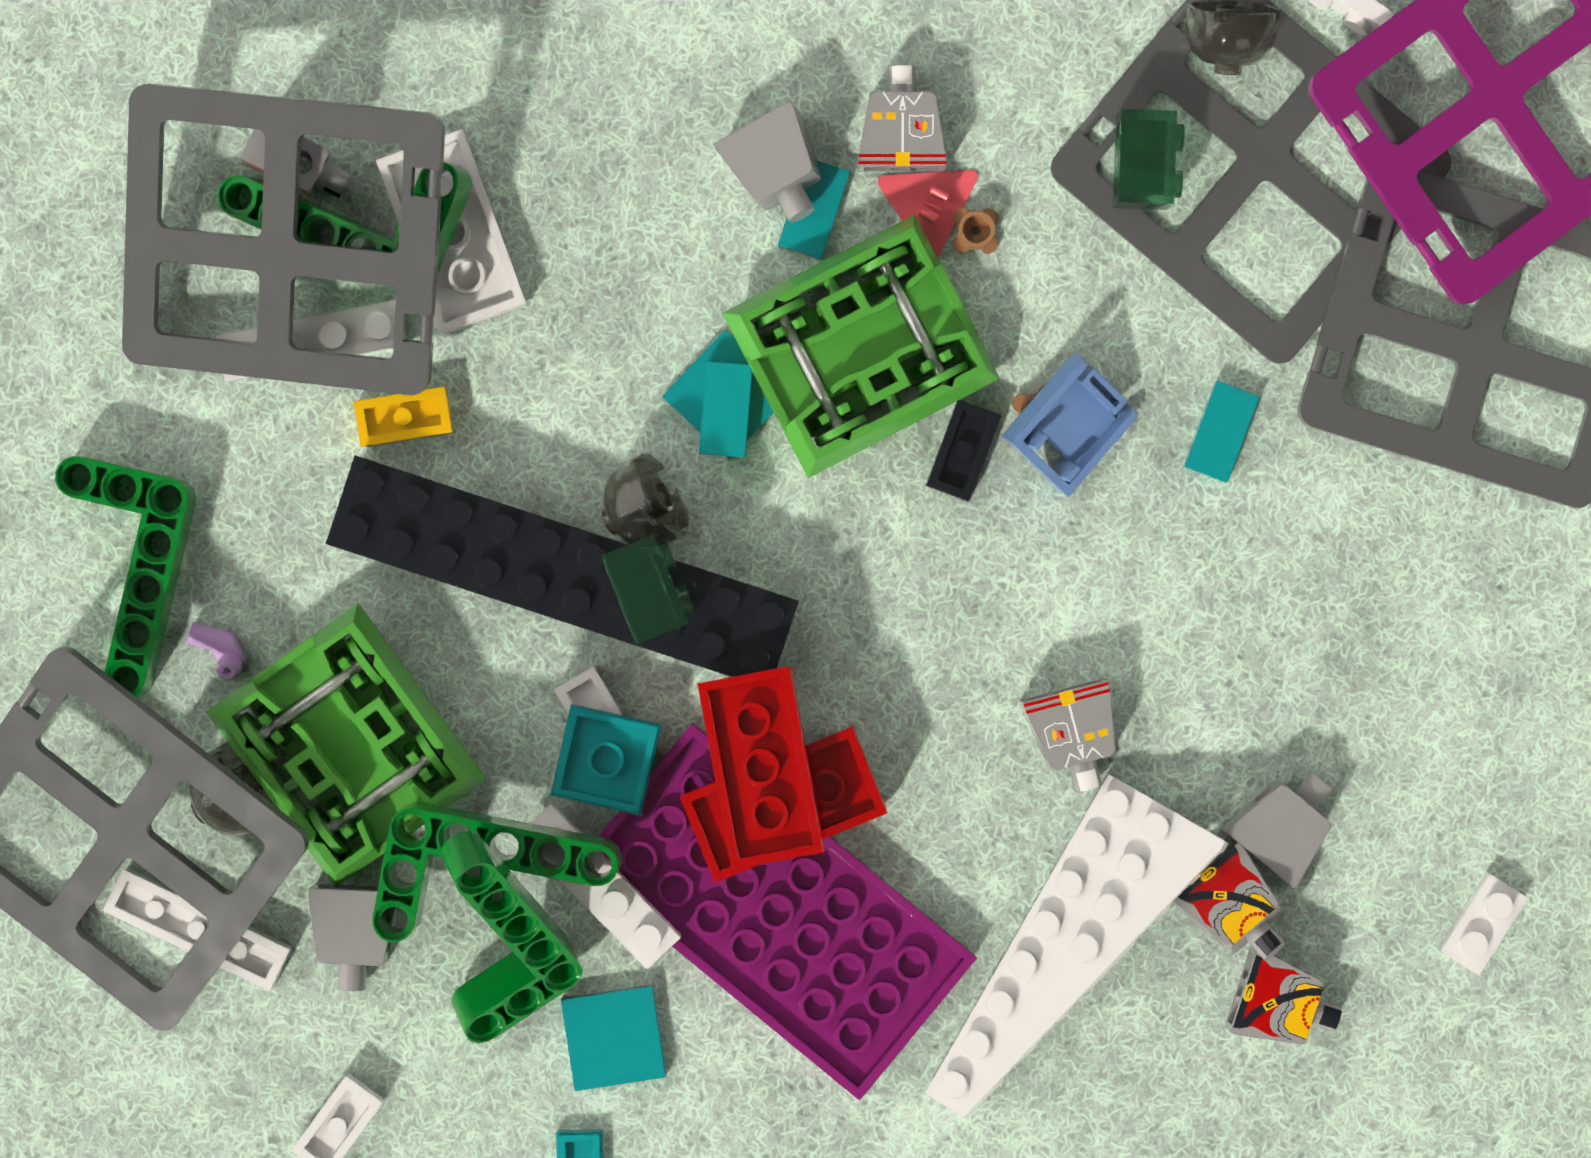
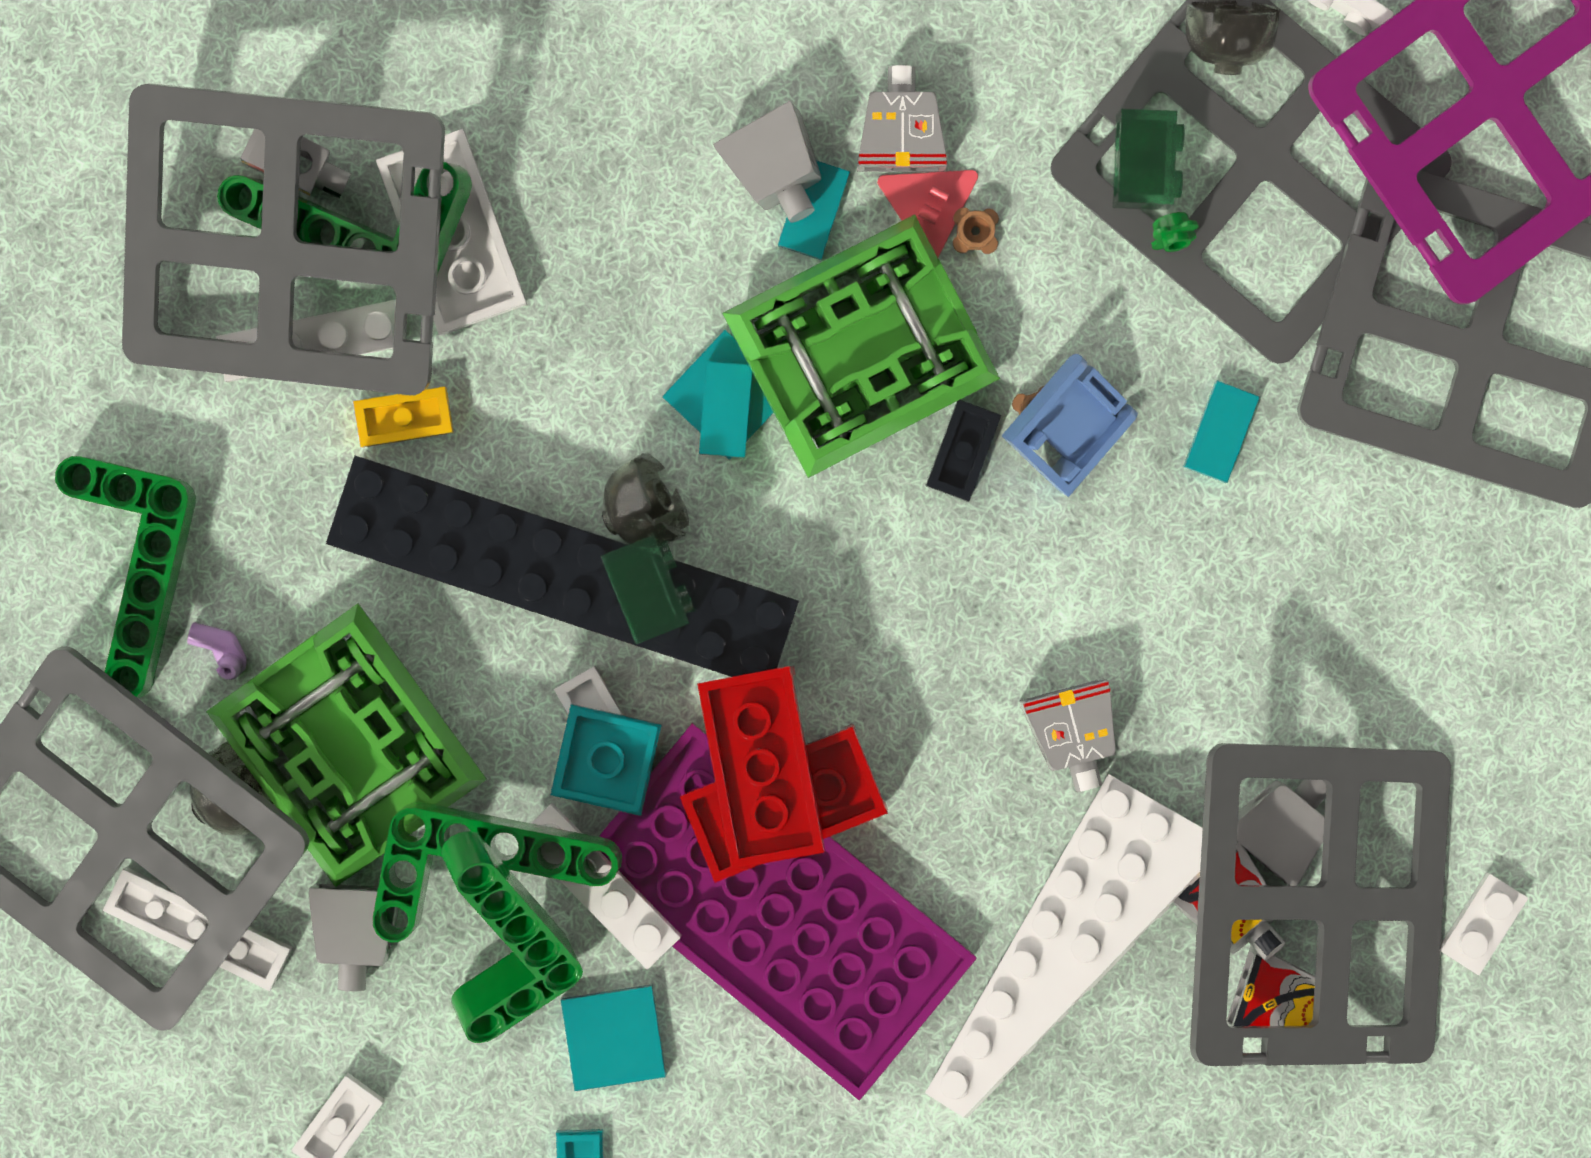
(1173, 232): none -> green plate
(1333, 903): none -> dark grey window

